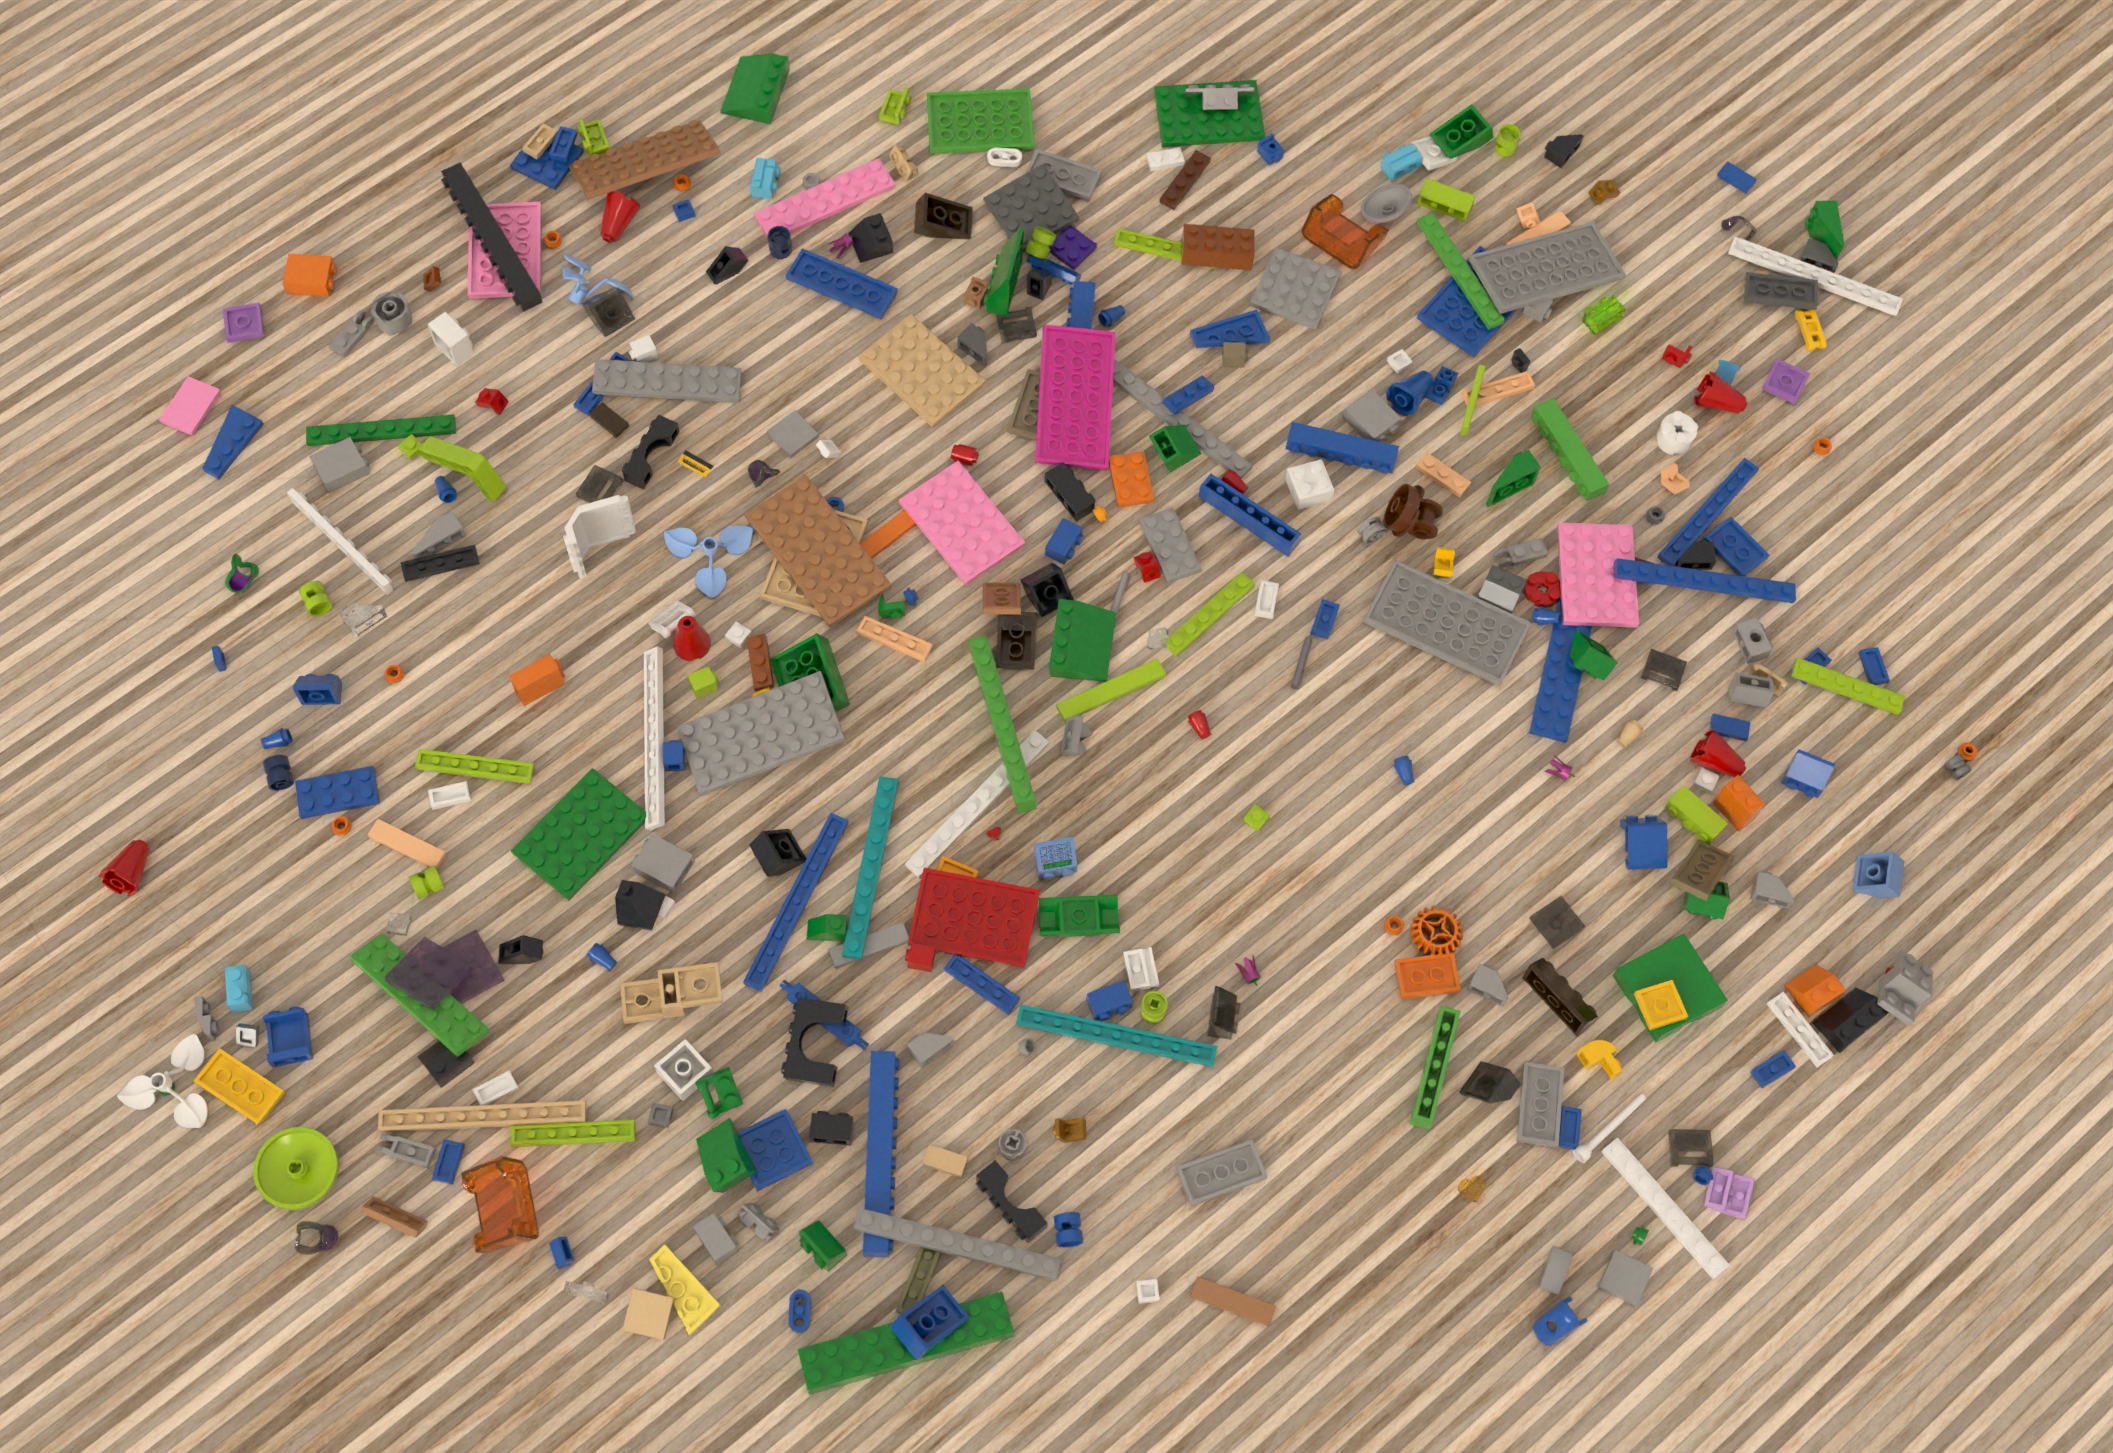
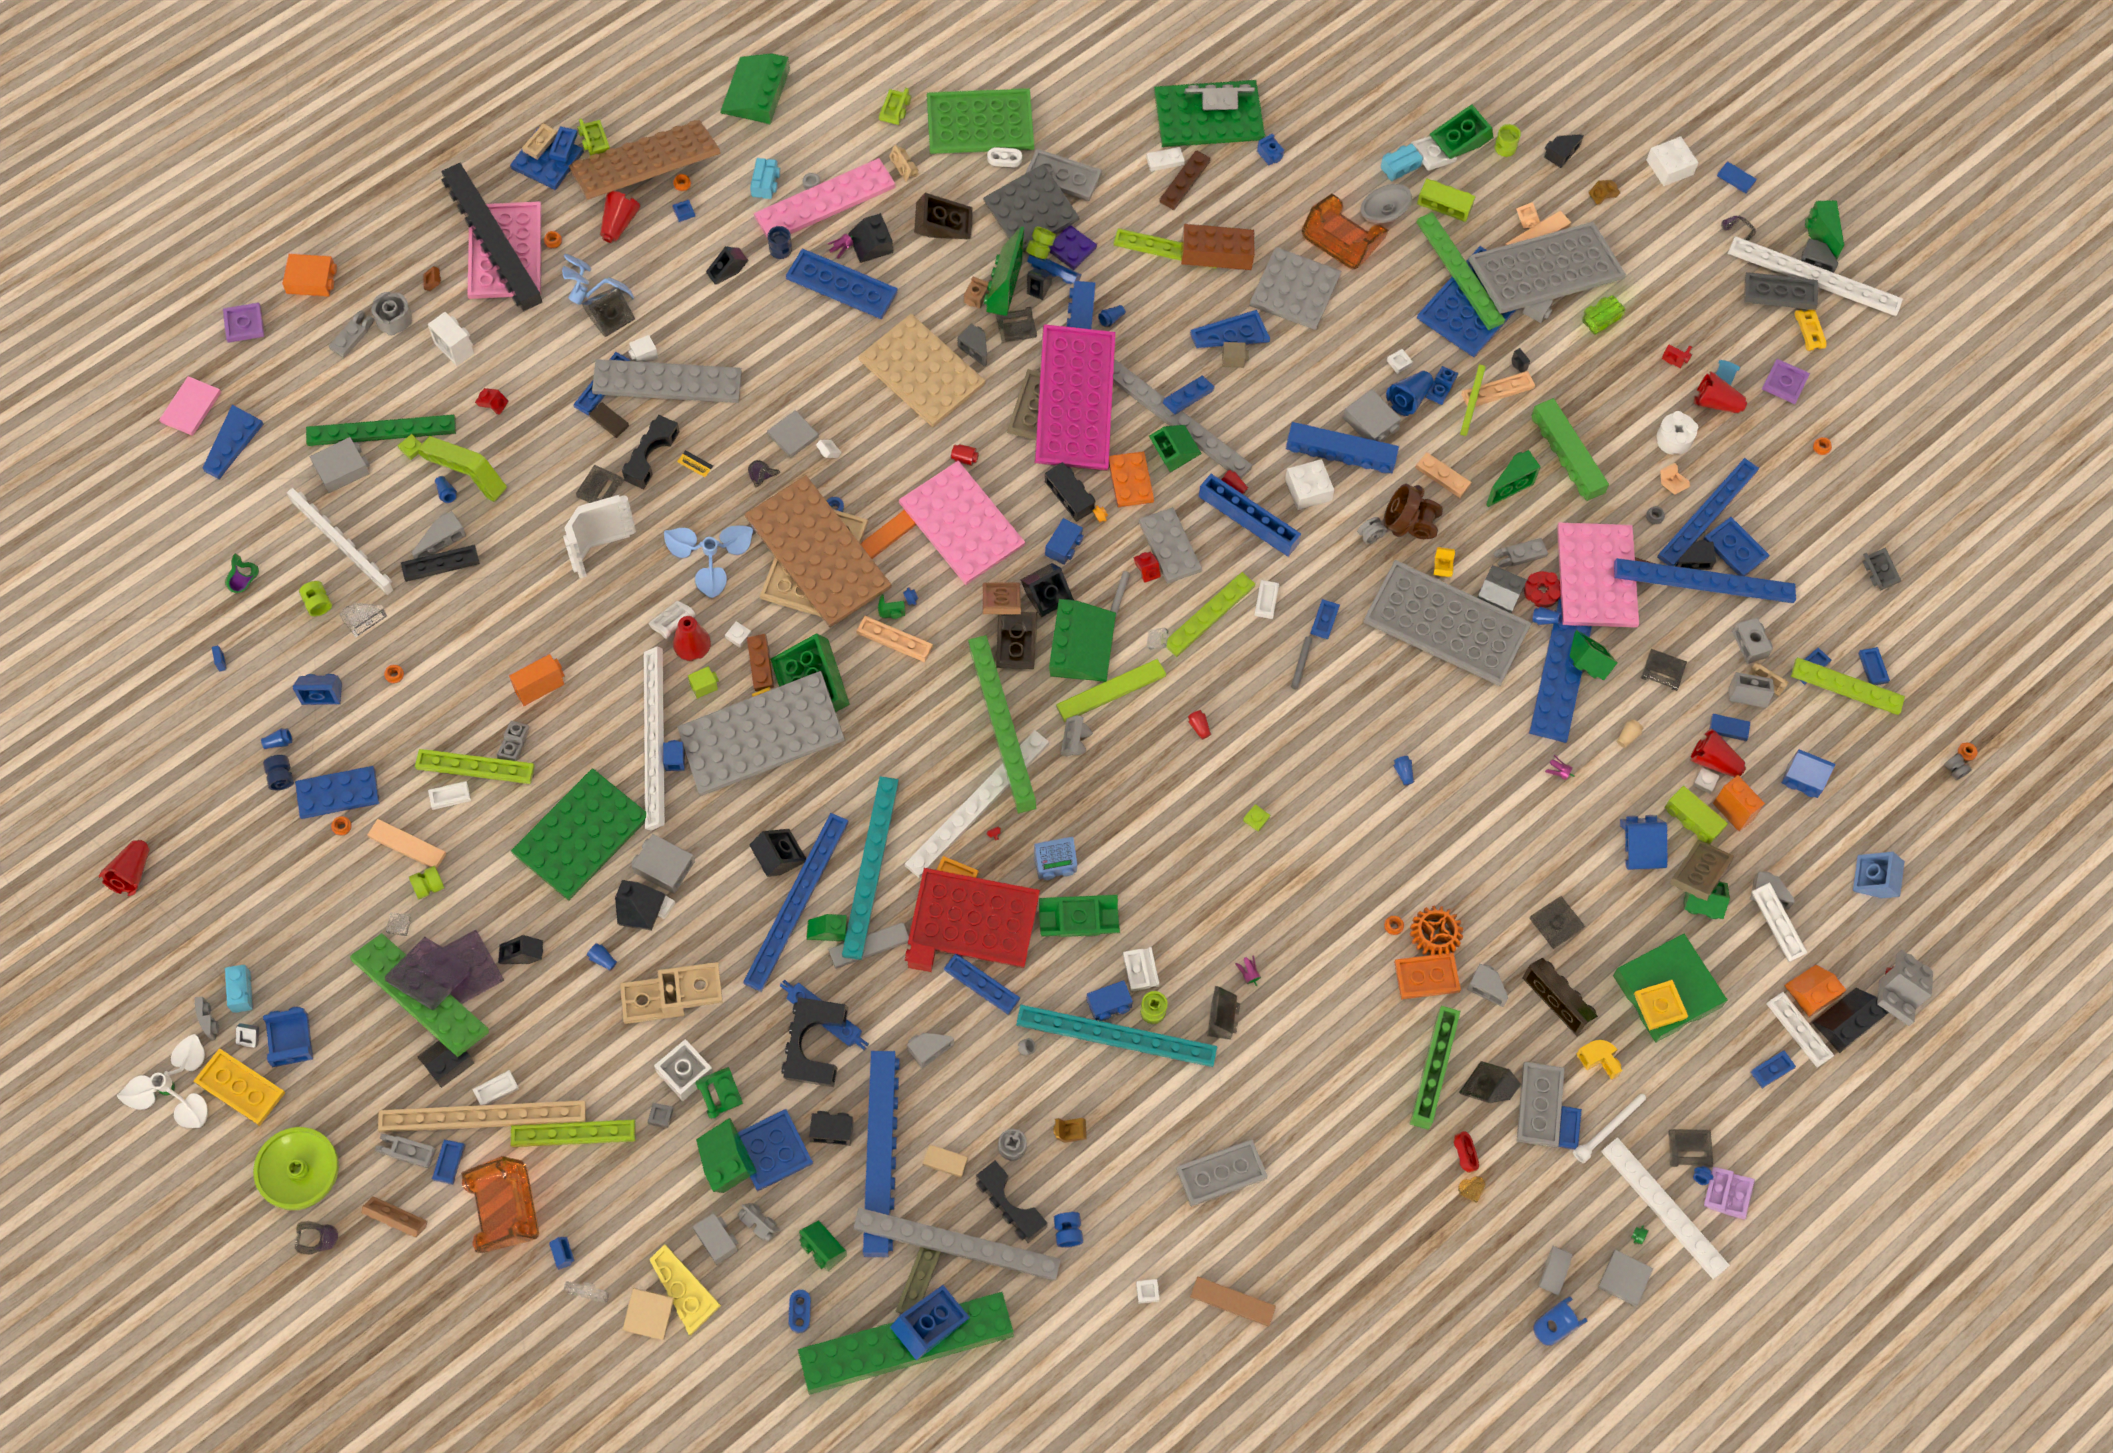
(513, 741): none -> light grey slope
(1466, 1152): none -> red plate
(1672, 161): none -> white brick
(1779, 922): none -> white tile
(1882, 569): none -> dark grey bracket

